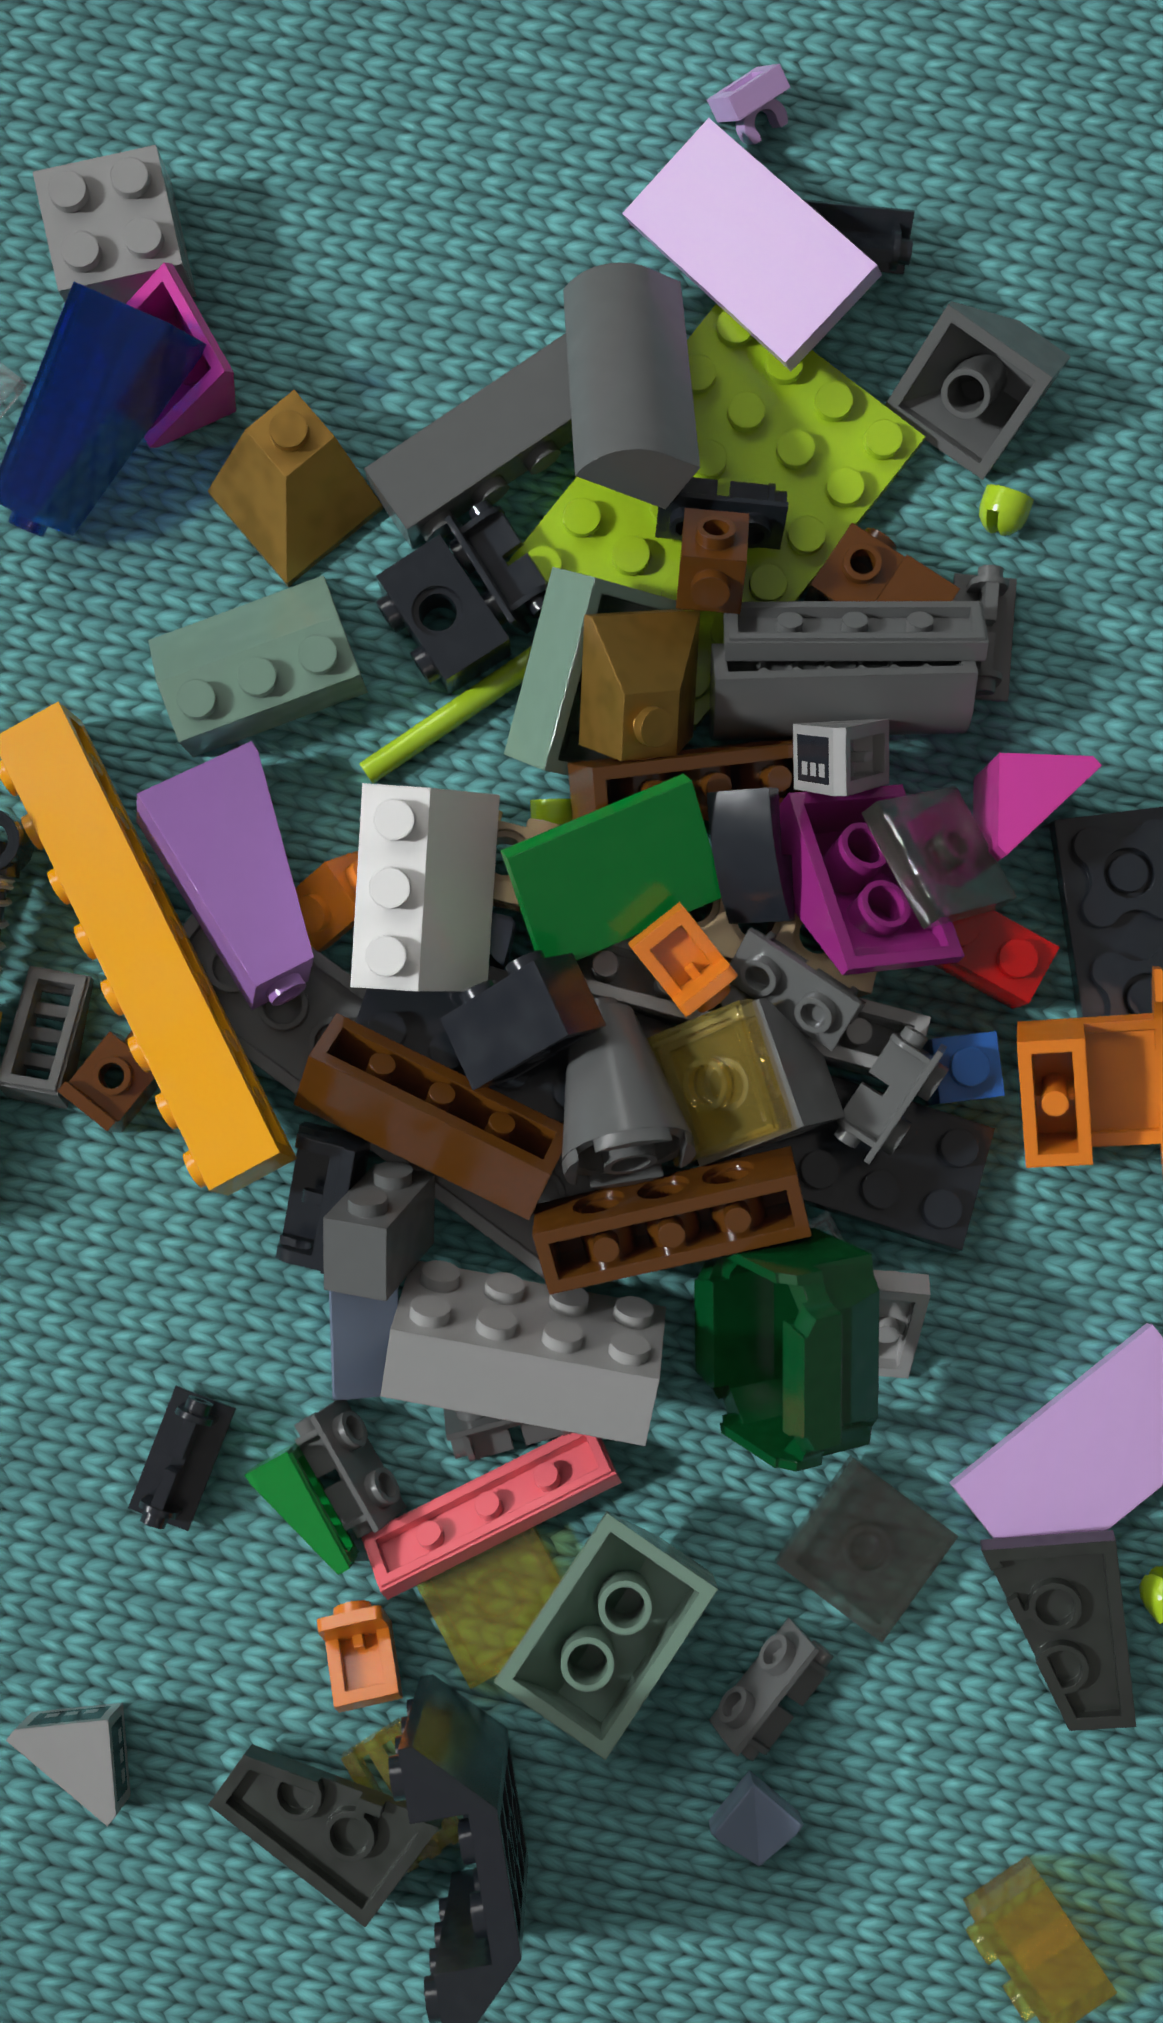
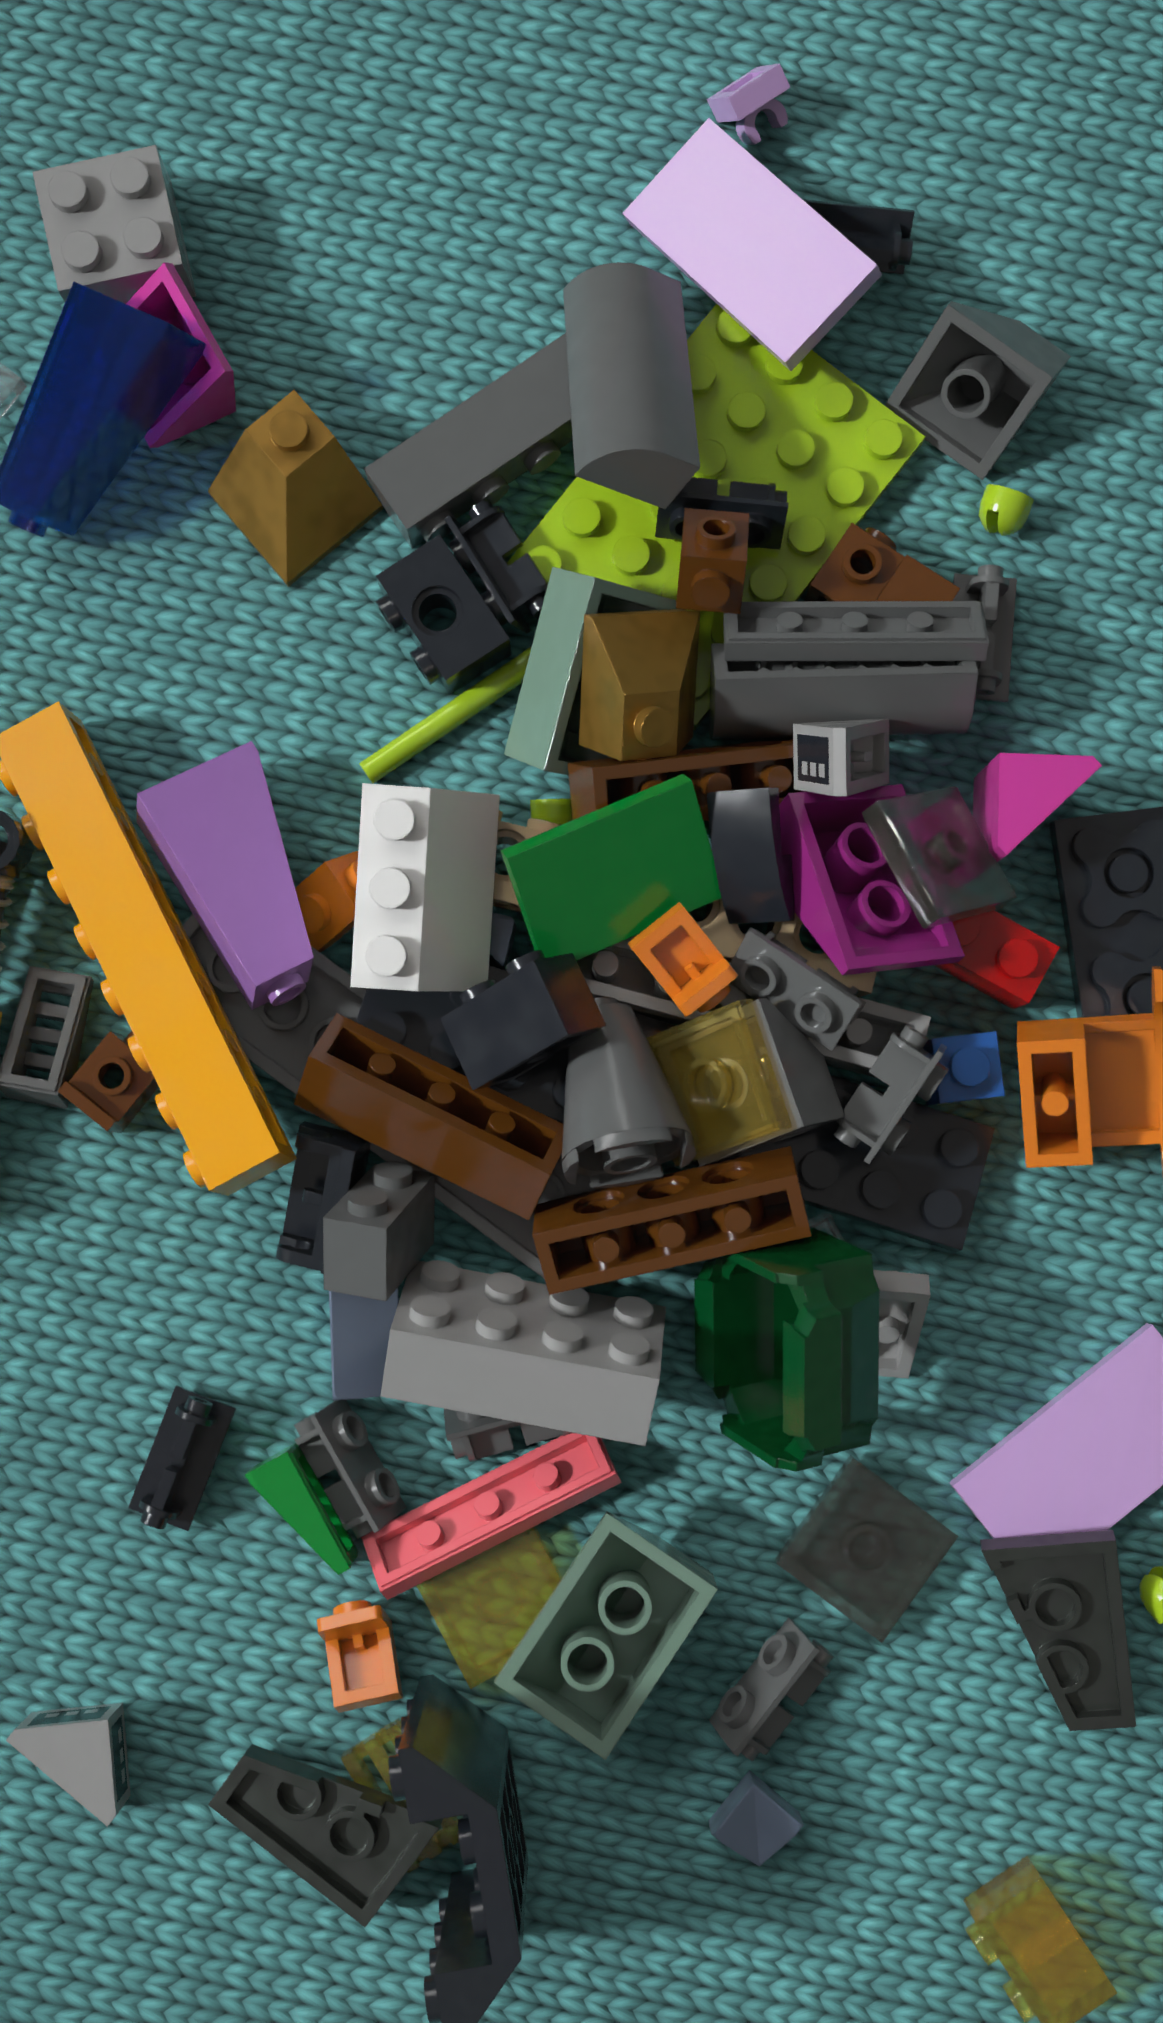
(255, 667): sand green slope -> none

